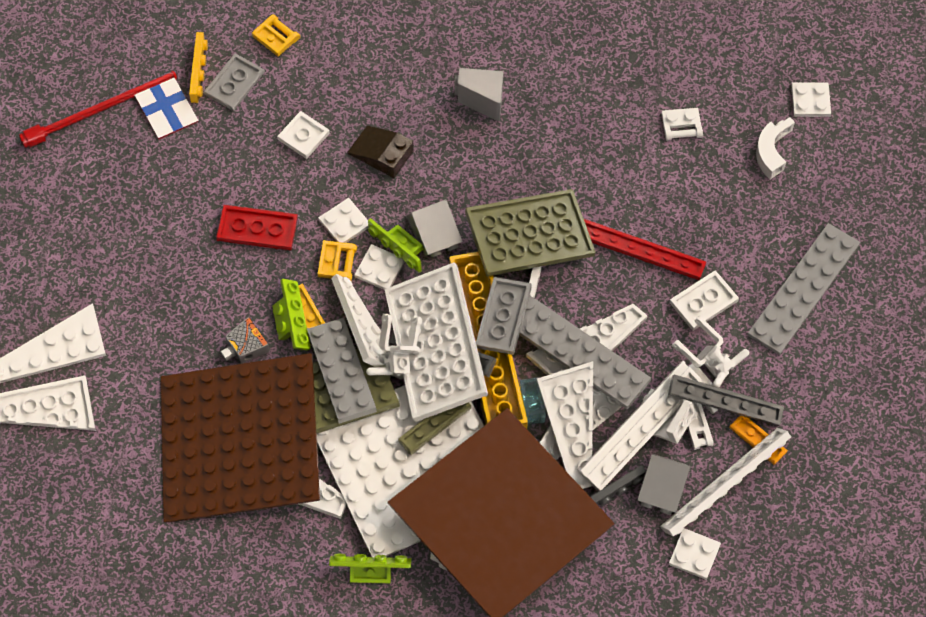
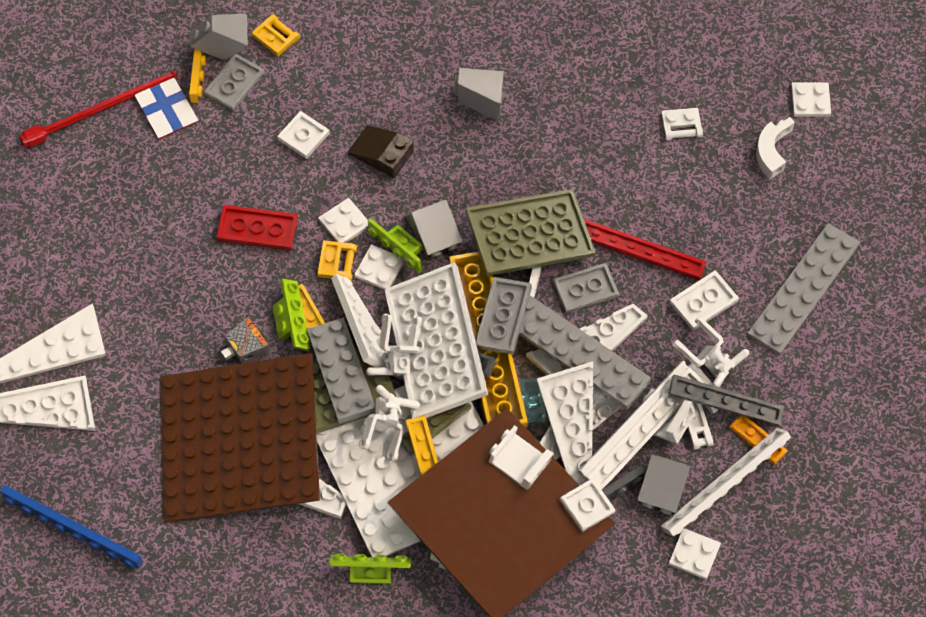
(77, 530): none -> blue plate
(221, 35): none -> light grey slope
(385, 418): none -> white piece
(421, 443): none -> yellow plate
(519, 458): none -> white panel
(585, 288): none -> light grey tile
(587, 505): none -> white tile

